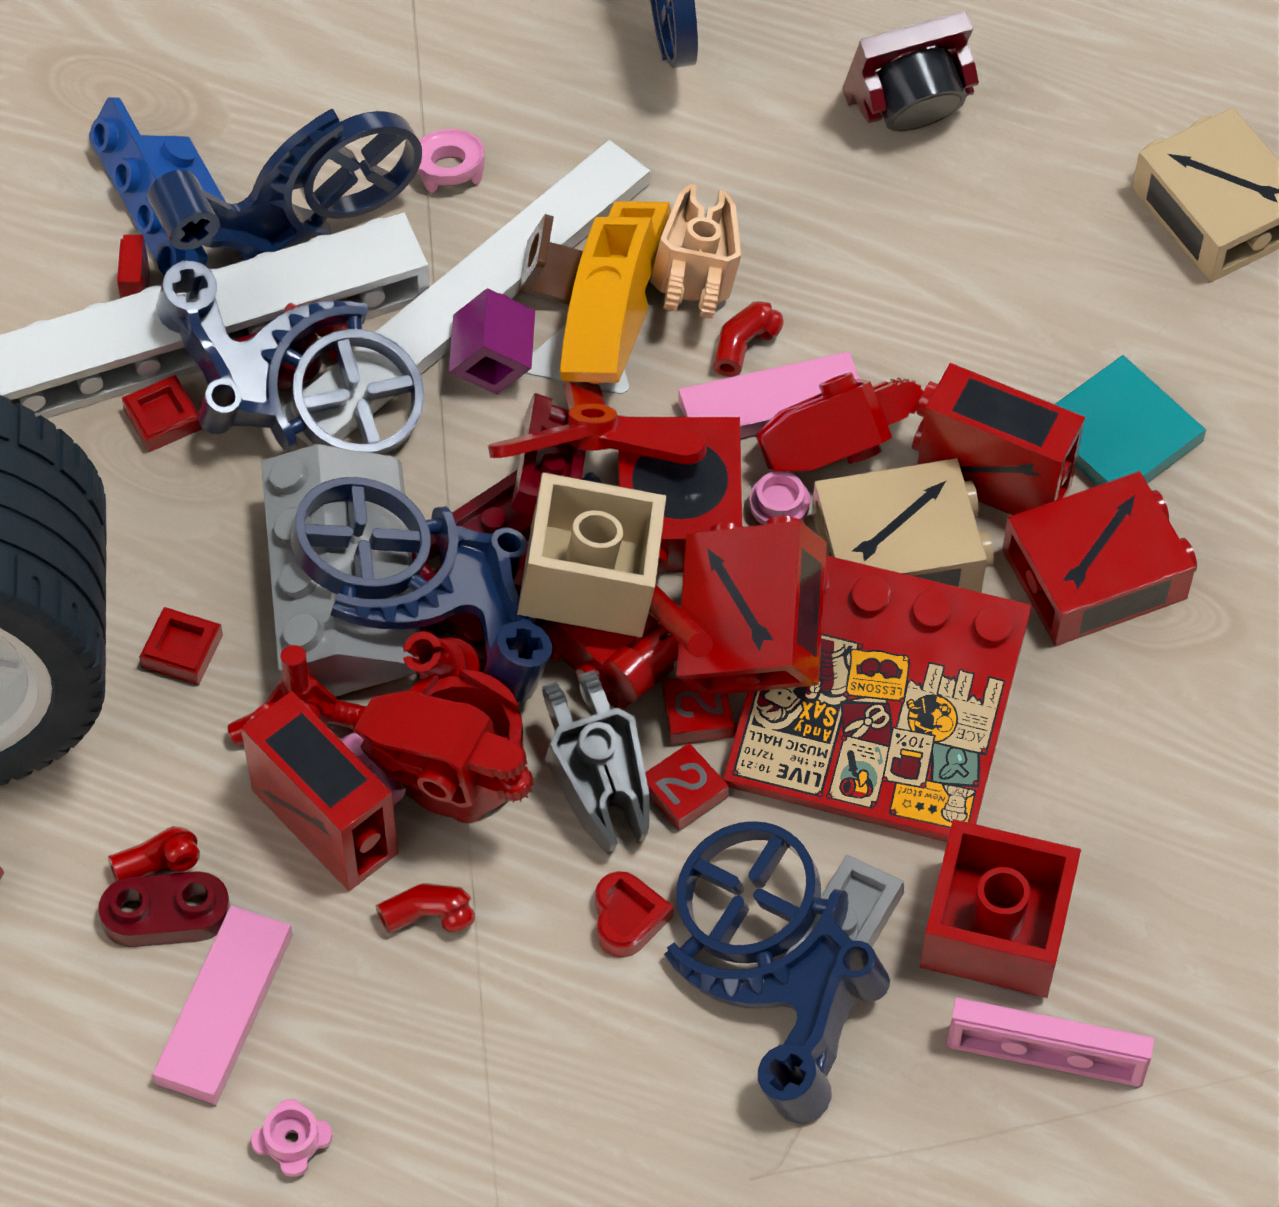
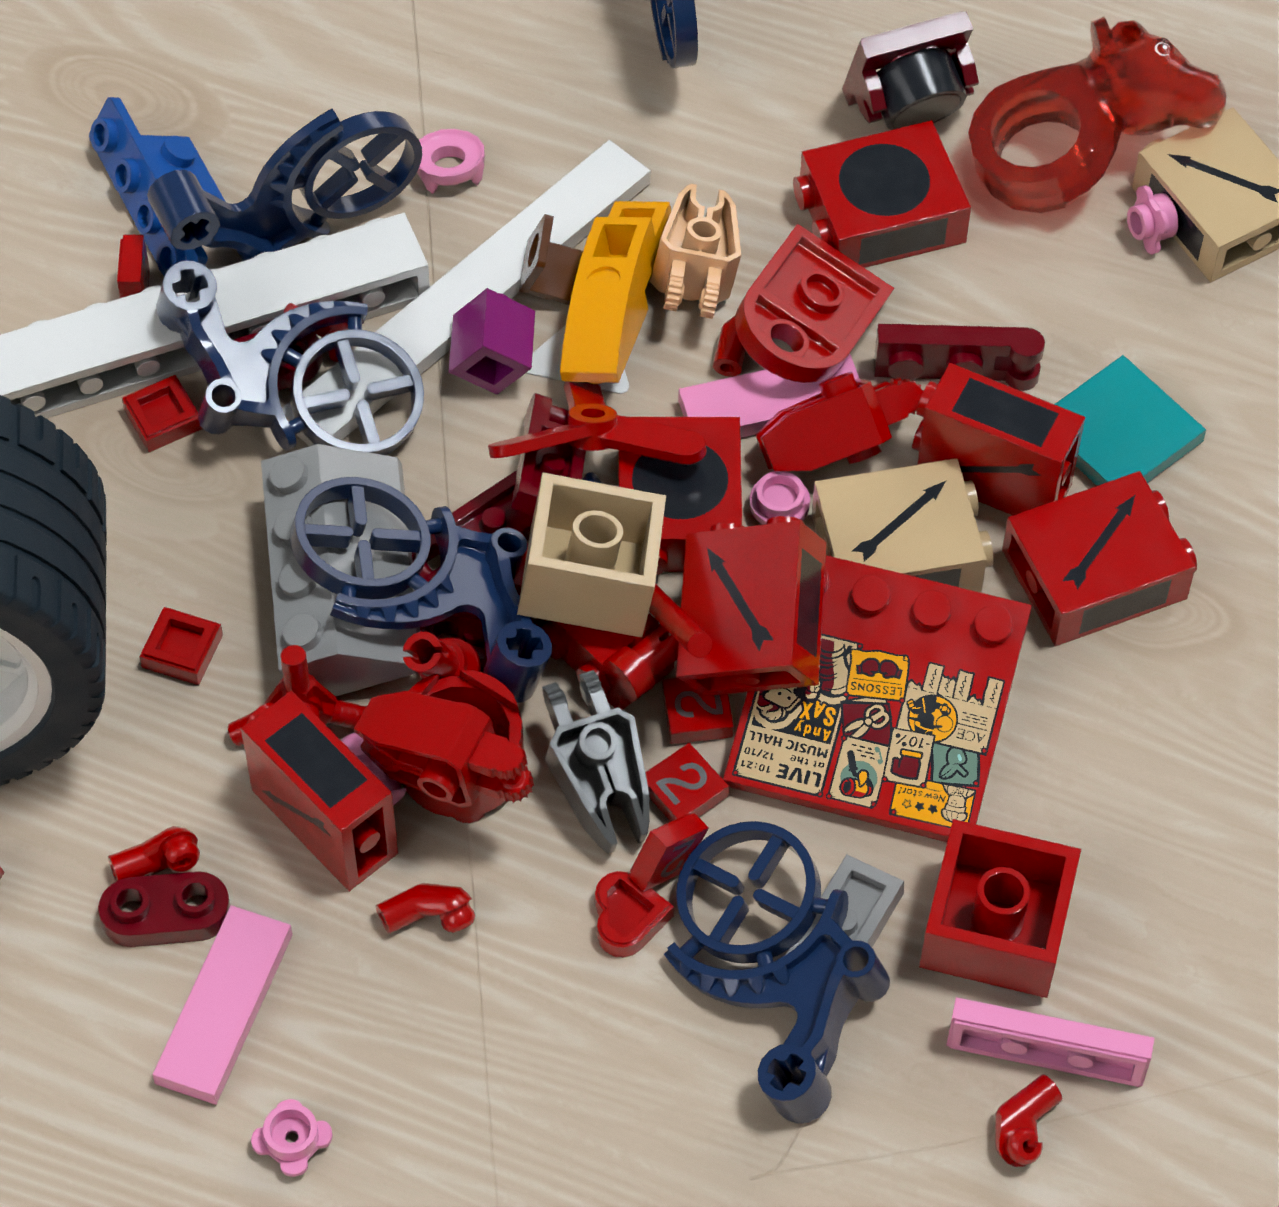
(667, 851): none -> red tile
(812, 303): none -> red plate
(884, 195): none -> red brick
(927, 350): none -> dark red plate
(1017, 1121): none -> red arm
(1123, 87): none -> clear red animal
(1152, 218): none -> bright pink plate

